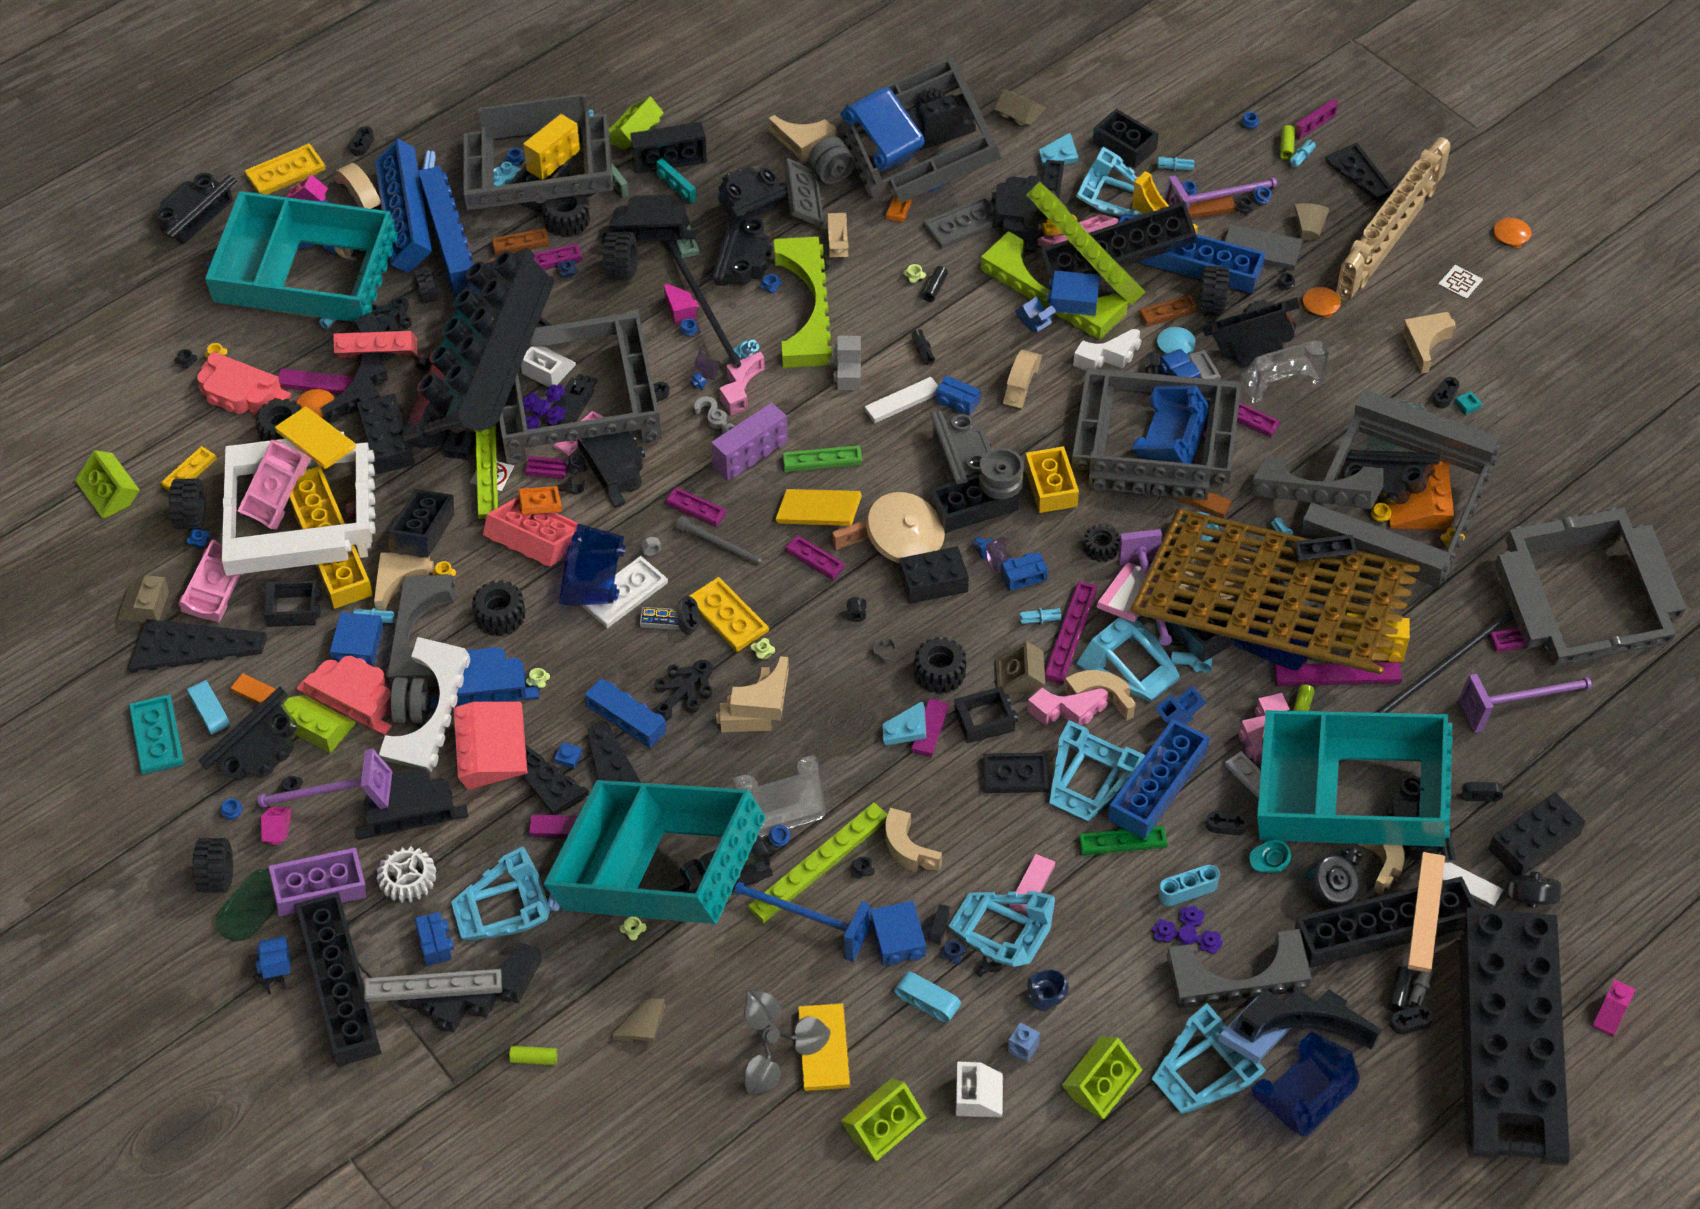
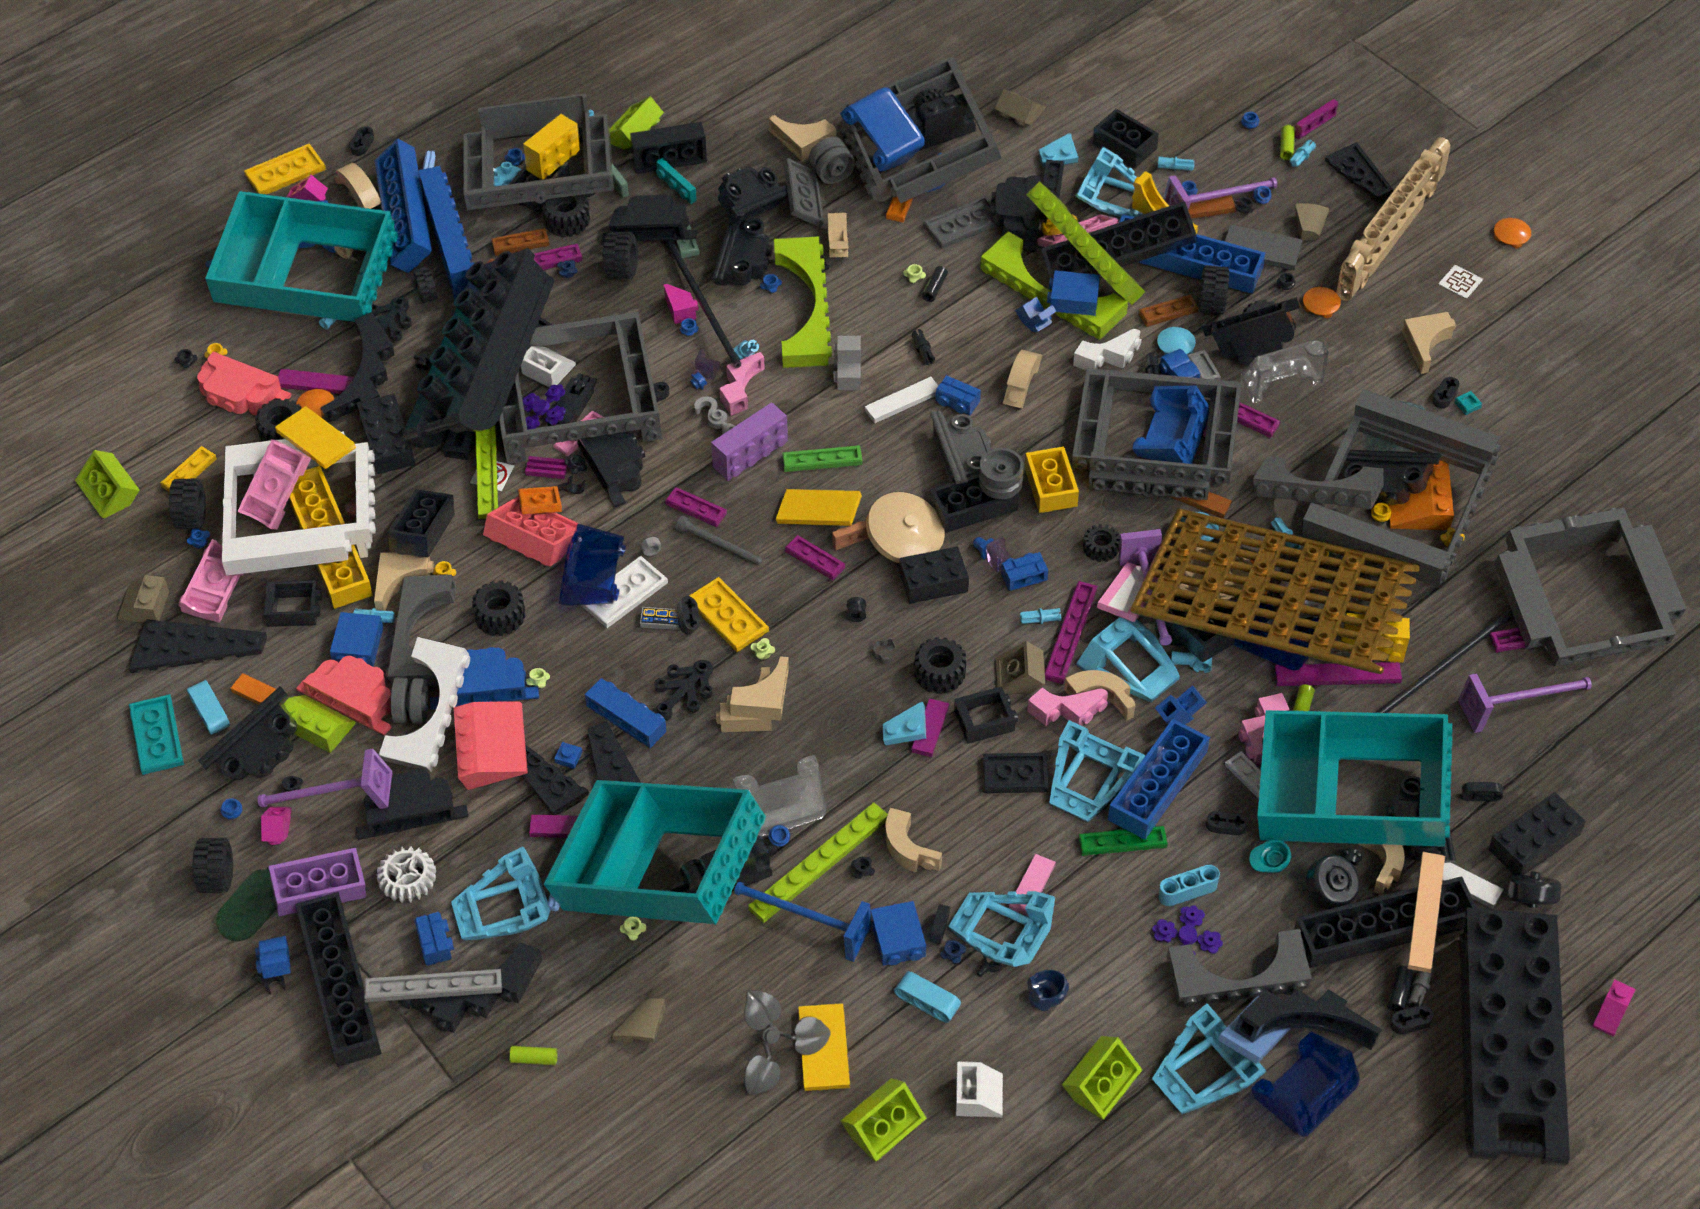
(194, 206): black brick -> none
(353, 344): coral arch -> none
(1023, 1042): medium blue brick -> none
(1324, 547): black slope -> none

